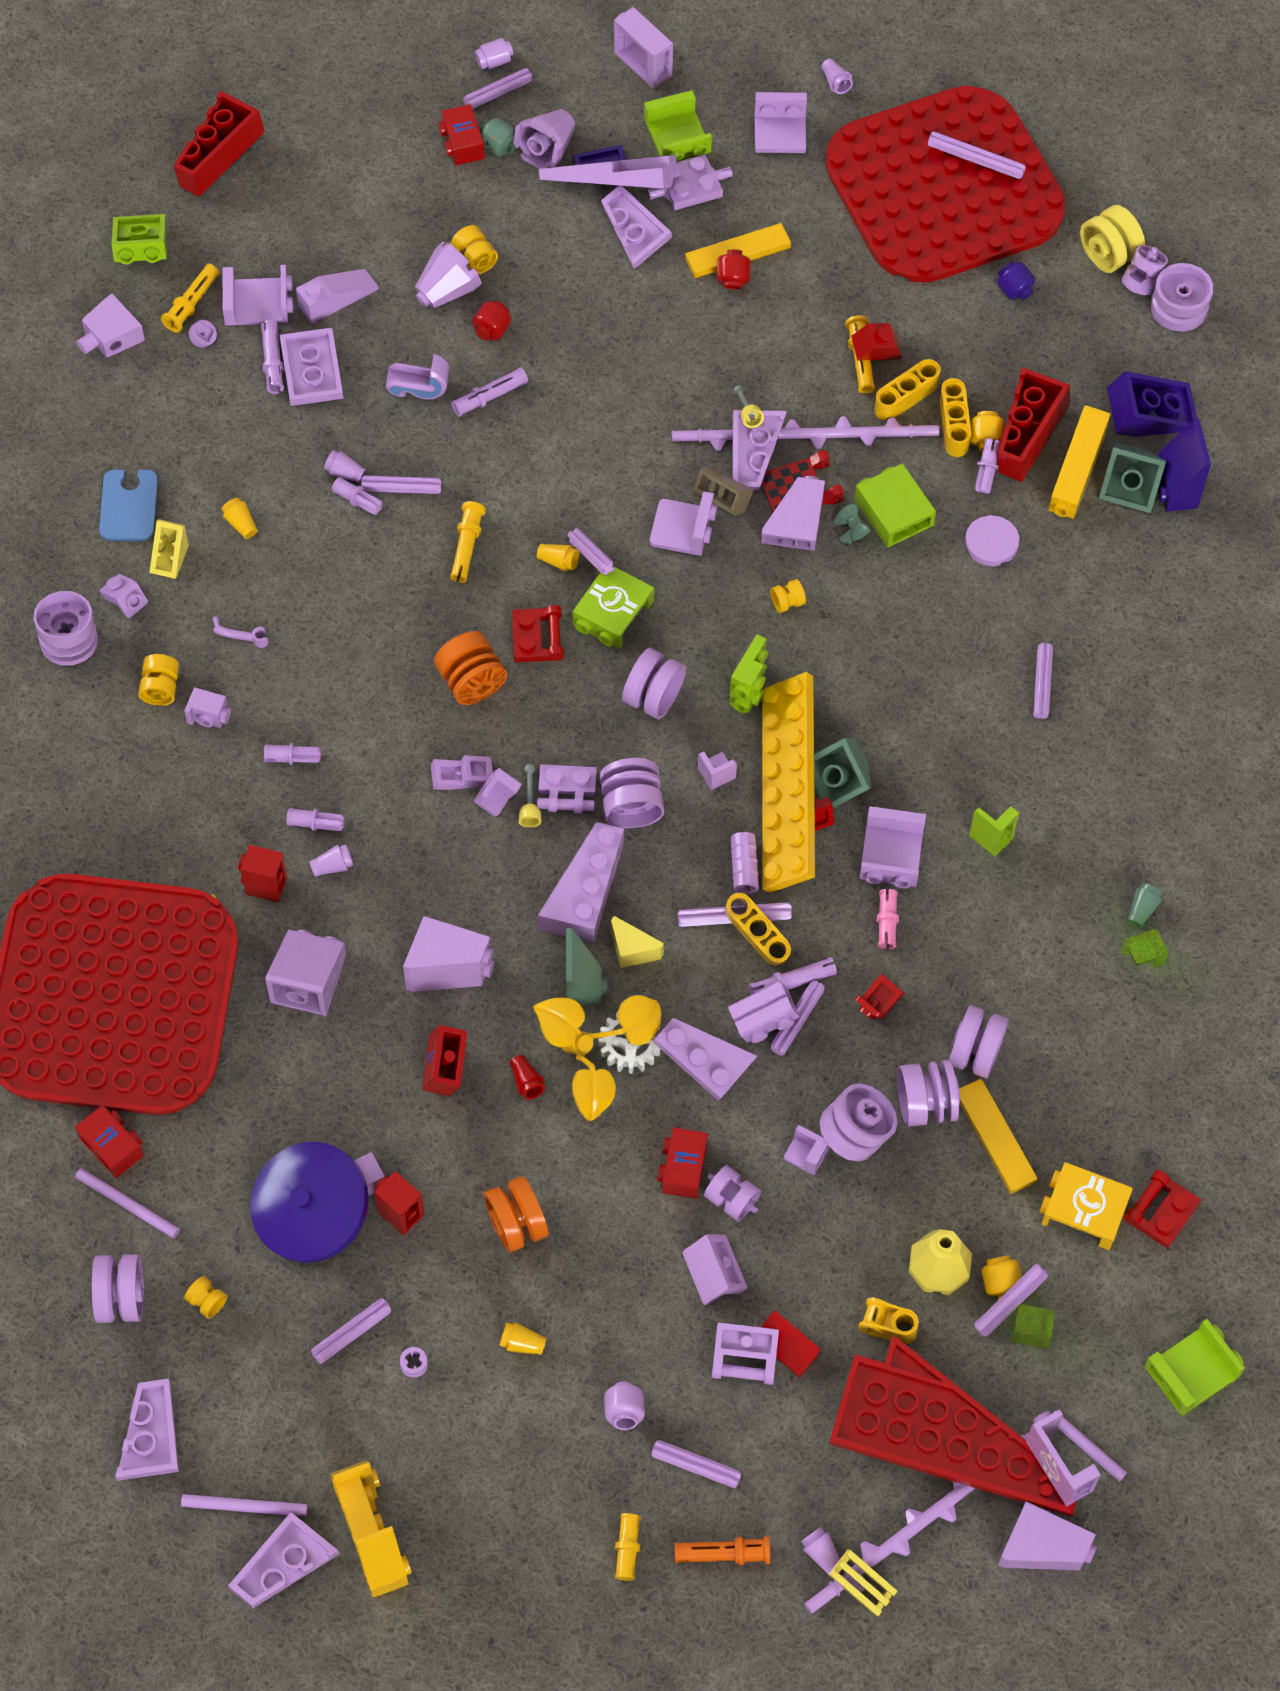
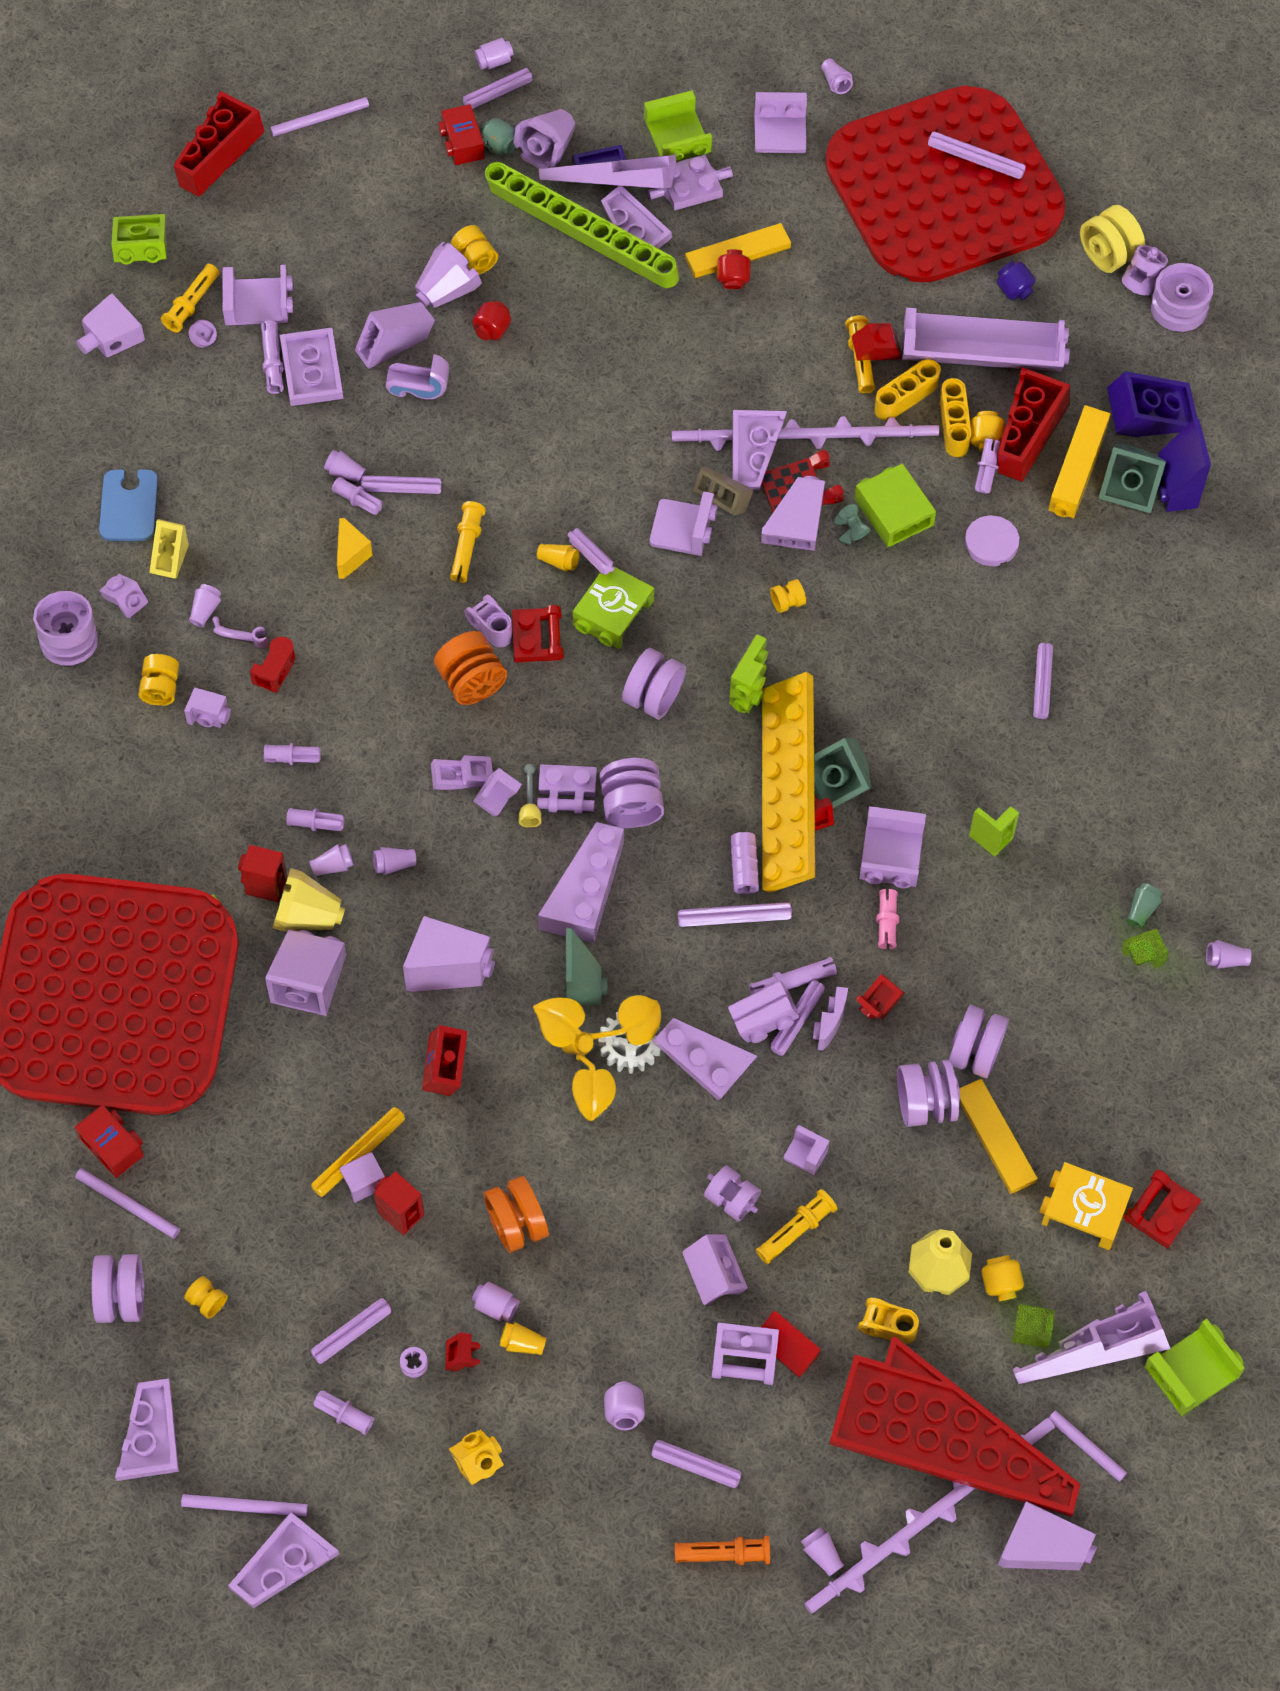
(204, 604): none -> lavender cone
(239, 517): yellow cone -> none
(275, 666): none -> red leg
(307, 905): none -> light yellow cone
(309, 1202): dark purple dish -> none
(319, 116): none -> lavender bar
(333, 292): lavender slope -> none
(343, 1412): none -> lavender axle
(352, 549): none -> yellow slope
(361, 1147): none -> yellow axle
(374, 1543): yellow wedge -> none
(392, 332): none -> lavender slope
(392, 860): none -> lavender cone
(459, 1352): none -> red tile
(477, 1456): none -> yellow brick
(480, 396): lavender pin -> none
(488, 618): none -> lavender piece
(495, 1302): none -> lavender brick
(527, 1079): red cone -> none
(589, 232): none -> lime beam
(627, 1547): yellow pin -> none
(634, 945): light yellow slope -> none
(643, 47): lavender window -> none
(684, 1162): red brick -> none
(716, 769): lavender panel -> none
(749, 410): light yellow hinge -> none
(759, 943): yellow beam -> none
(806, 1218): none -> yellow pin
(830, 1022): none -> lavender slope
(858, 1122): lavender wheel -> none
(883, 1599): light yellow tile -> none
(985, 341): none -> lavender panel
(1011, 1300): lavender axle -> none
(1068, 1487): lavender panel -> none
(1116, 1338): none -> lavender wedge
(1227, 955): none -> lavender cone

